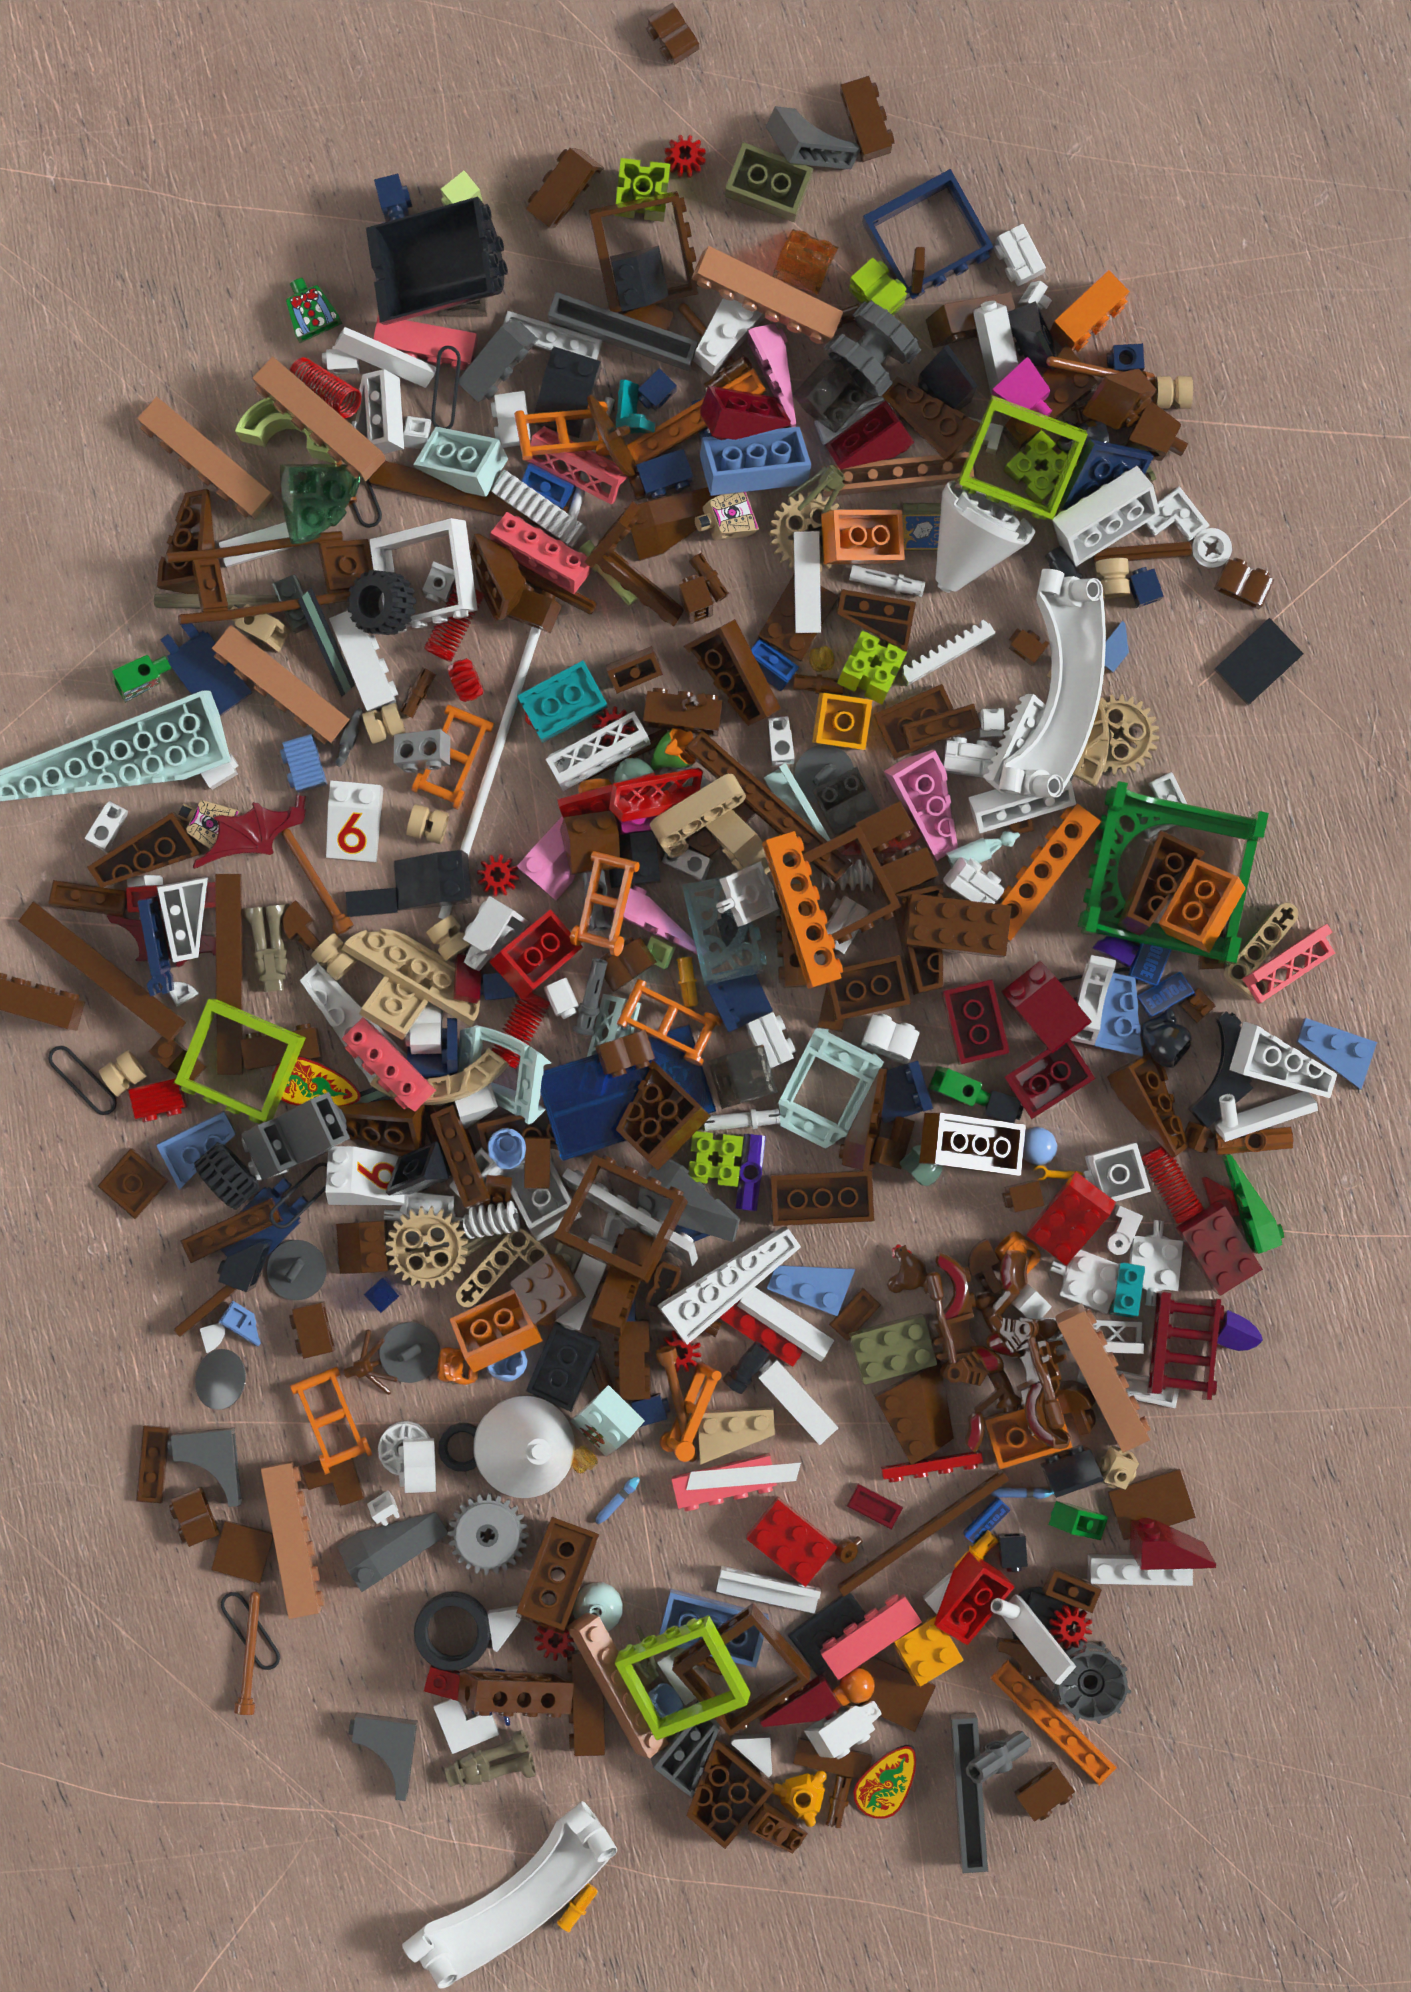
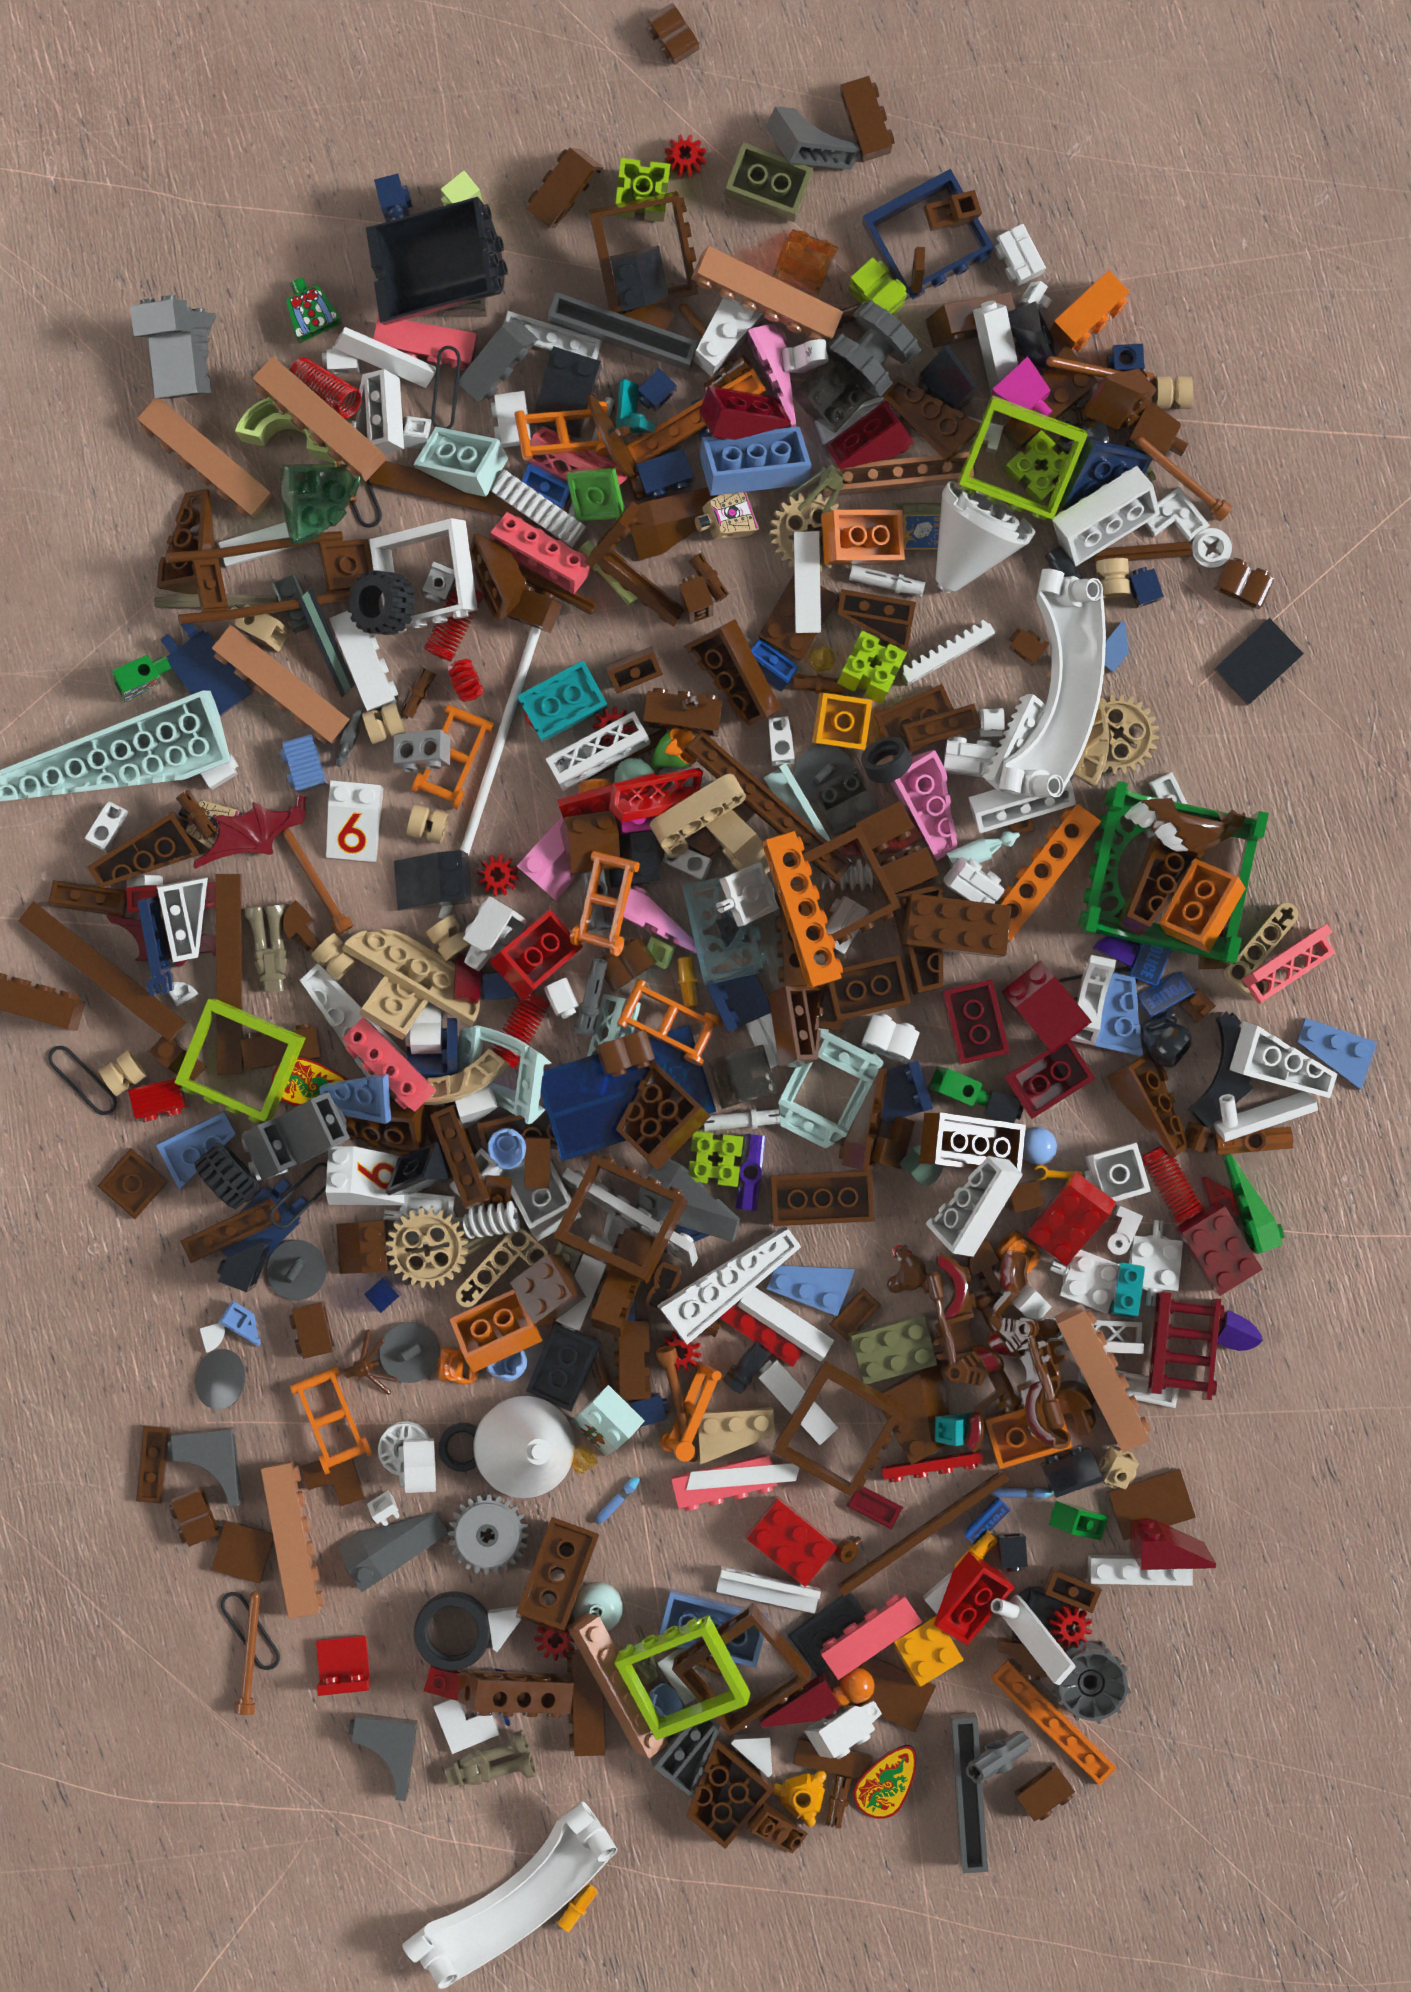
(176, 345): none -> brick
(196, 814): none -> reddish brown pin
(204, 1310): reddish brown tile -> none
(343, 1665): none -> red bracket
(362, 1097): none -> medium blue wing
(371, 902): black tile -> none
(595, 494): none -> bright green tile
(796, 1023): none -> reddish brown wedge
(805, 356): none -> white leg
(830, 1372): none -> reddish brown window
(891, 770): none -> black tyre
(951, 1428): none -> teal bracket
(953, 212): none -> reddish brown brick
(975, 1207): none -> white wedge
(1181, 830): none -> reddish brown animal
(1218, 508): none -> dark orange piece

